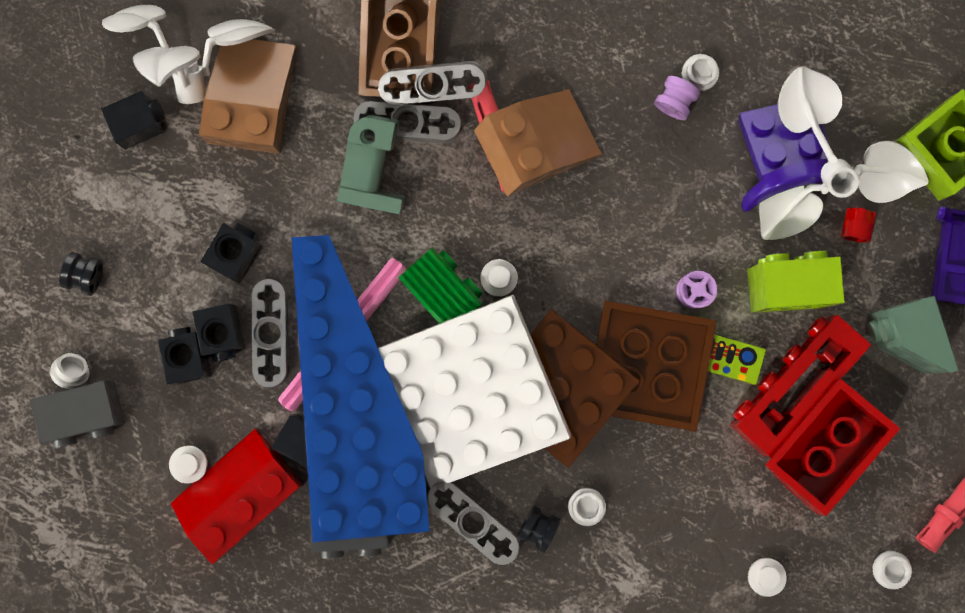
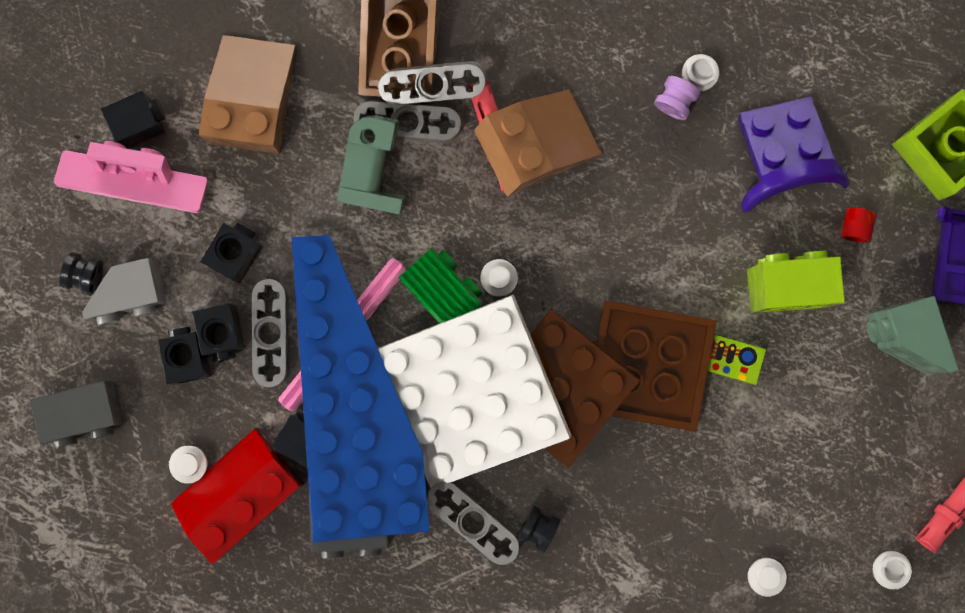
(69, 371): white plate -> none
(125, 290): none -> light grey slope
(130, 176): none -> bright pink bracket
(181, 62): white plant -> none
(586, 506): white plate -> none
(700, 285): lavender wheel -> none
(831, 448): red slope -> none
(839, 339): red brick -> none
(885, 176): white plant -> none

